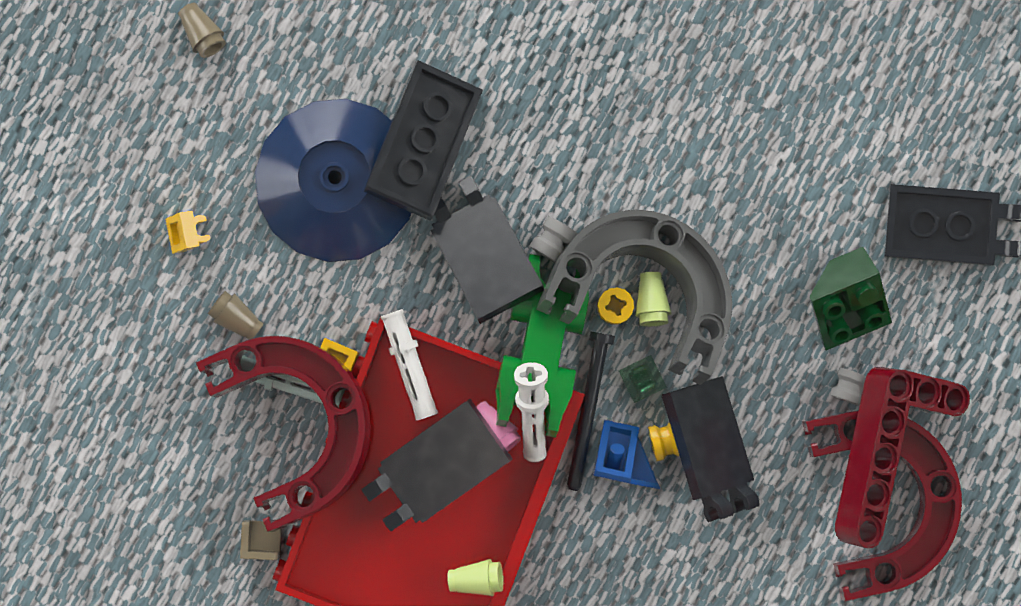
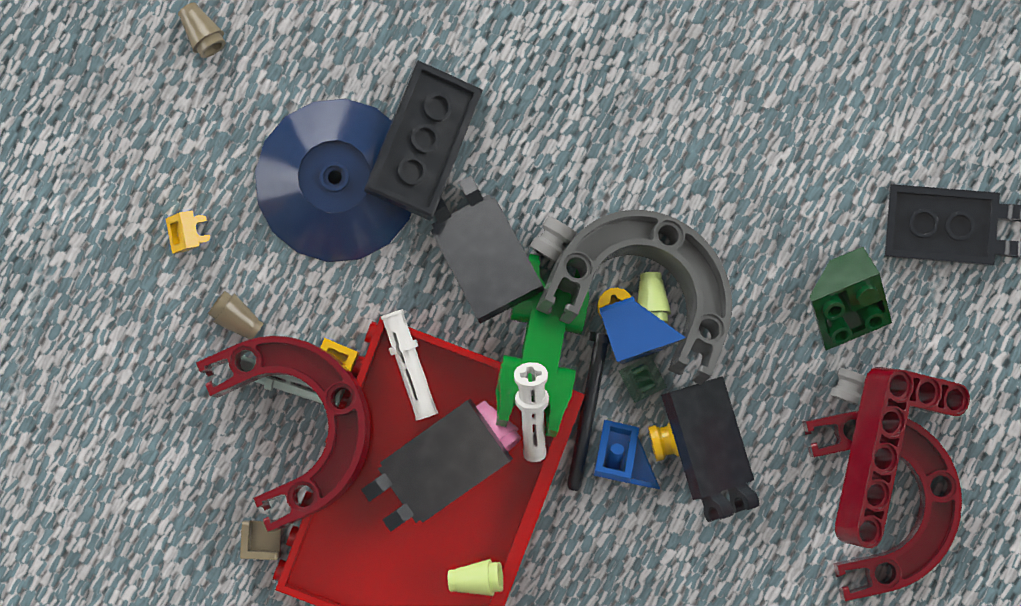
(636, 331): none -> blue slope

